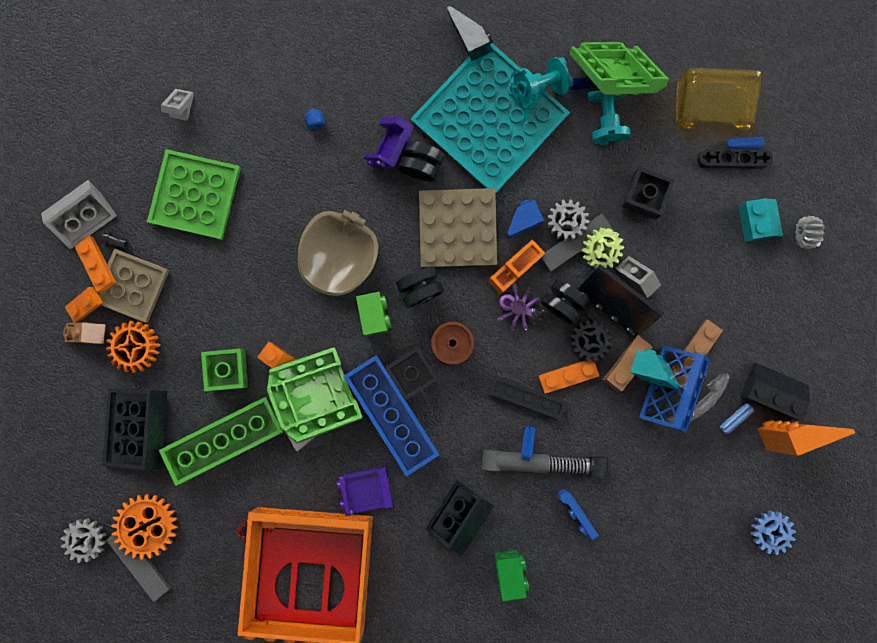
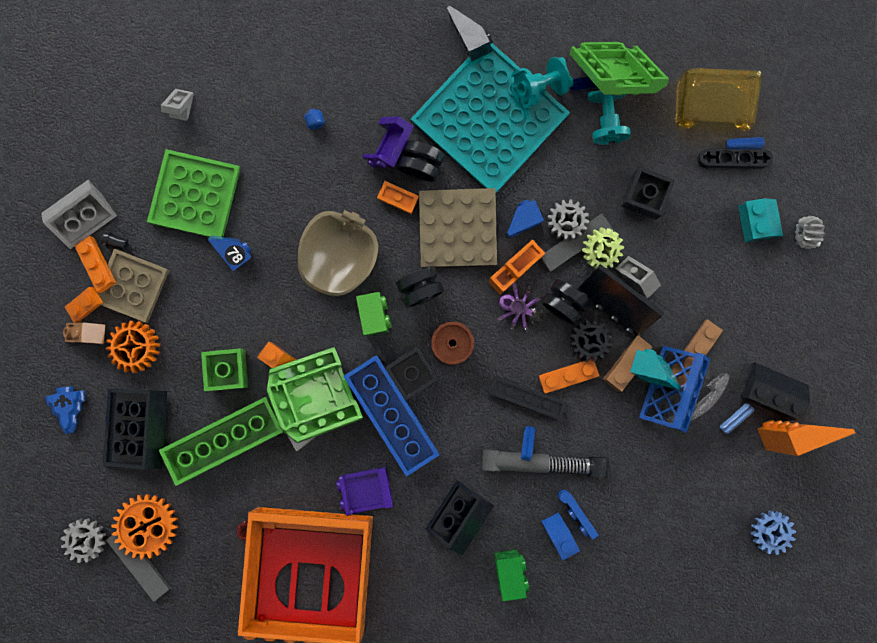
(66, 406): none -> blue rock
(231, 250): none -> blue slope
(398, 197): none -> orange plate
(560, 536): none -> blue slope

